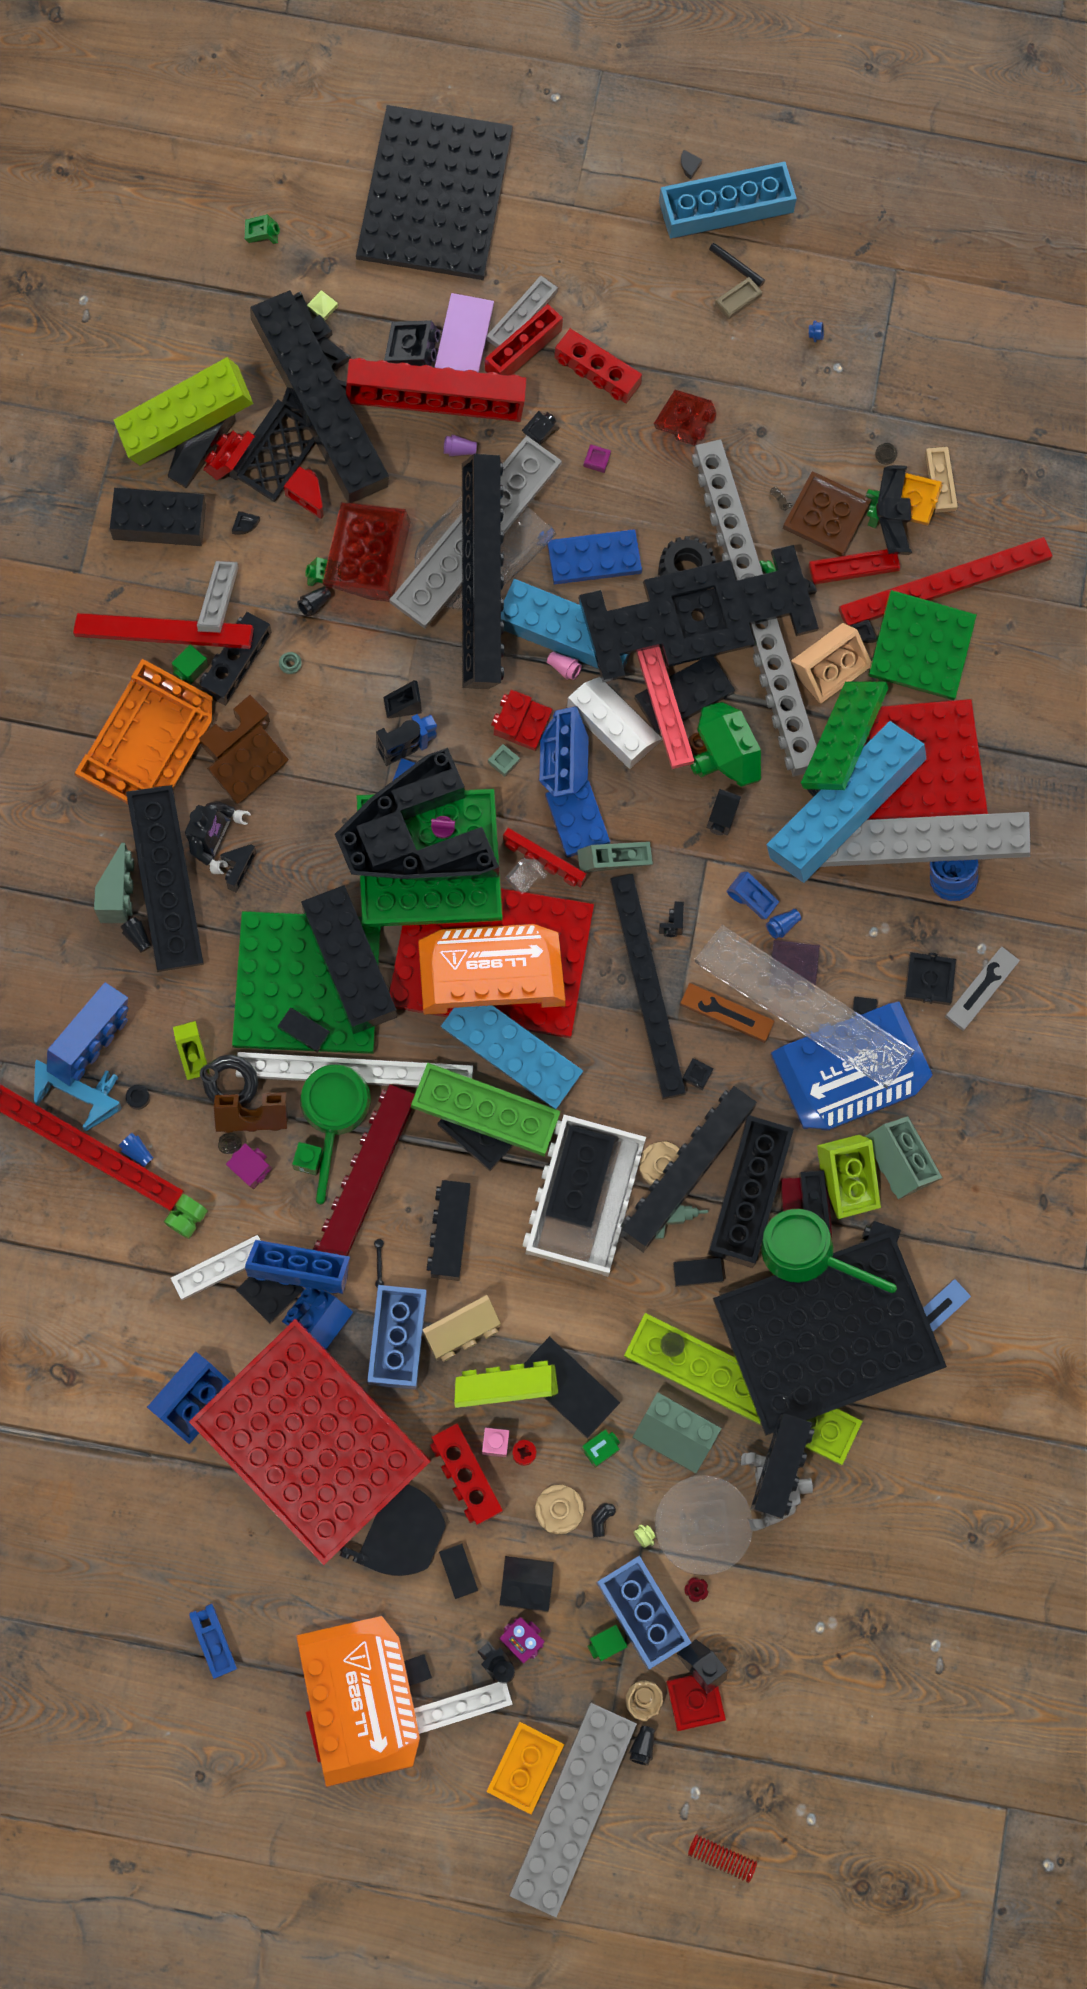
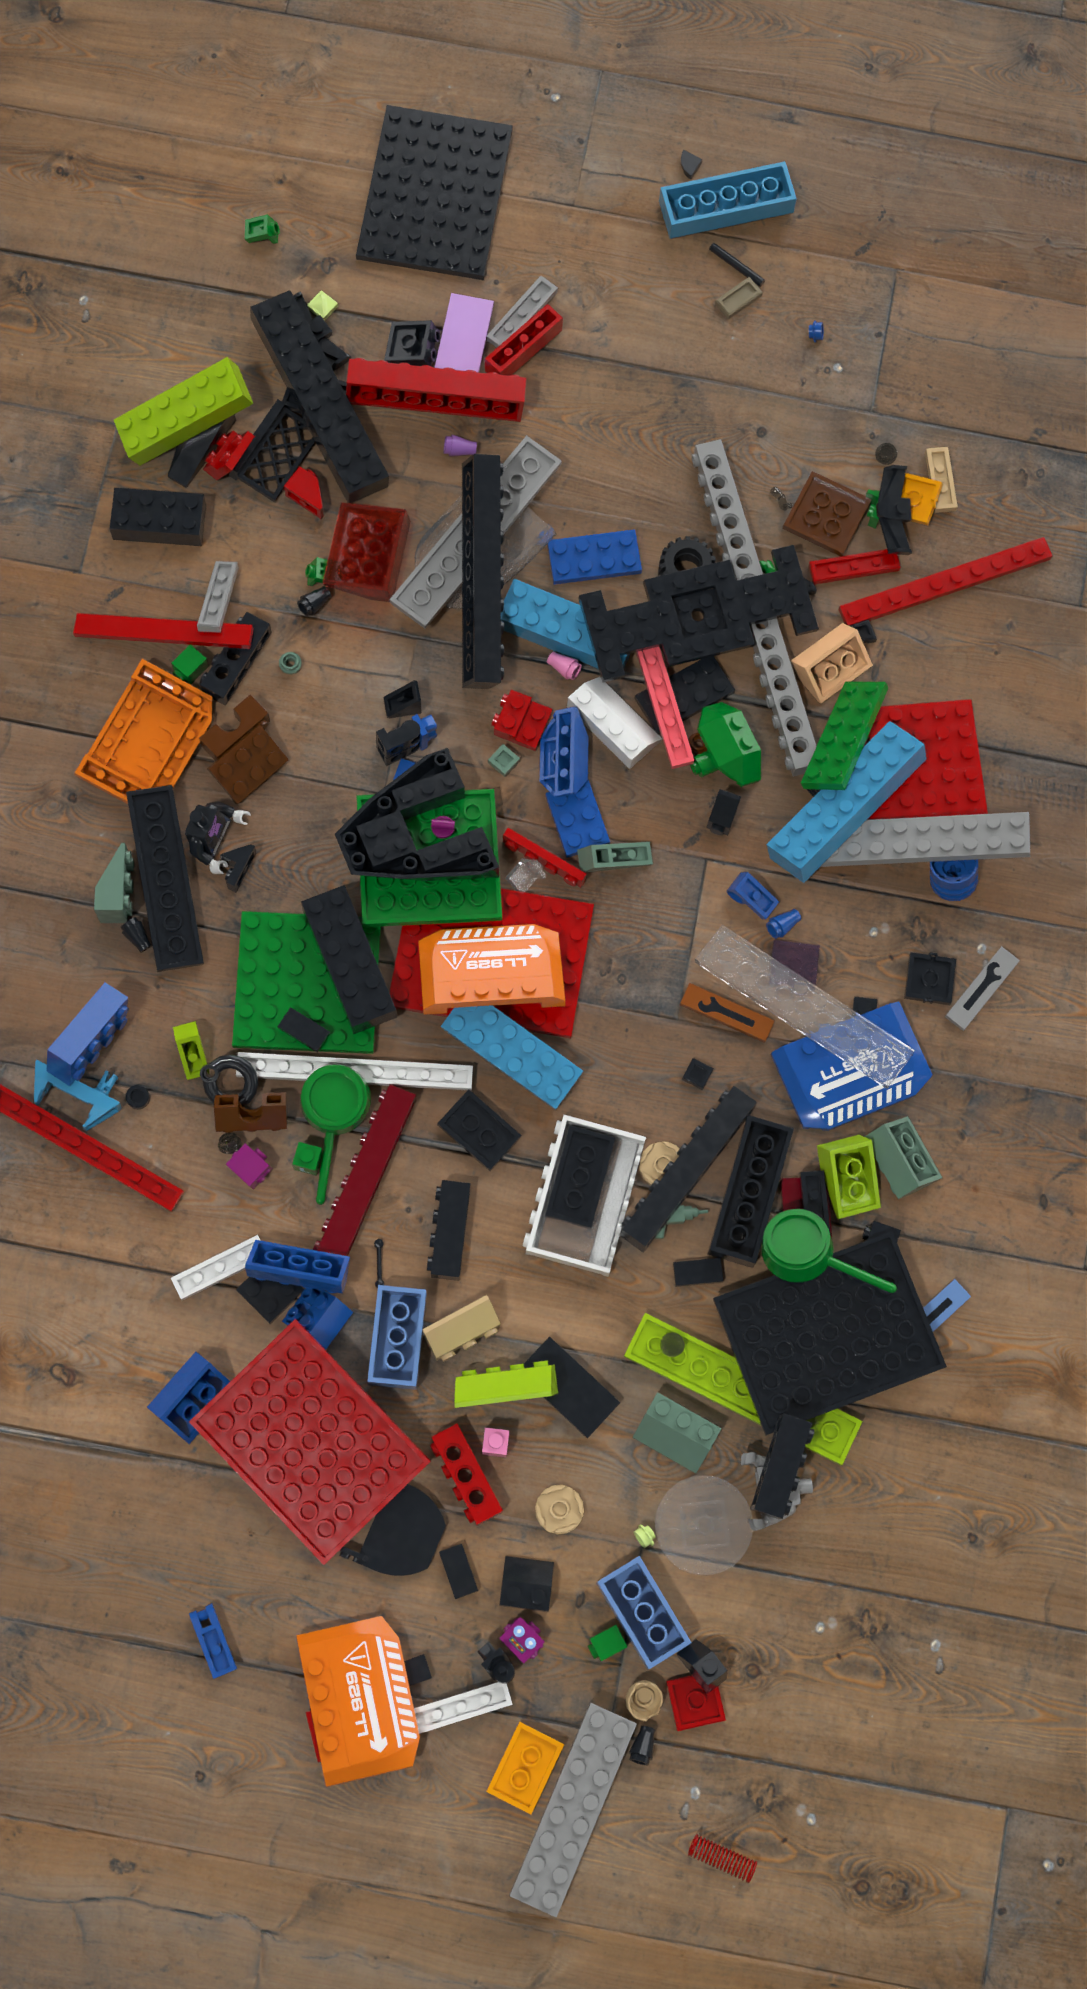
(135, 1149): blue cone -> none
(185, 1216): bright green wheel -> none
(245, 523): black tile -> none
(485, 1109): bright green plate -> none
(523, 1456): red wheel -> none
(540, 426): black bracket -> none
(593, 355): red brick -> none
(597, 458): magenta tile -> none
(598, 1518): black arm -> none
(601, 1448): green brick -> none
(647, 986): black plate -> none
(676, 921): black bracket -> none
(686, 417): clear red plate -> none
(696, 1596): dark red plate -> none
(922, 645): green plate -> none

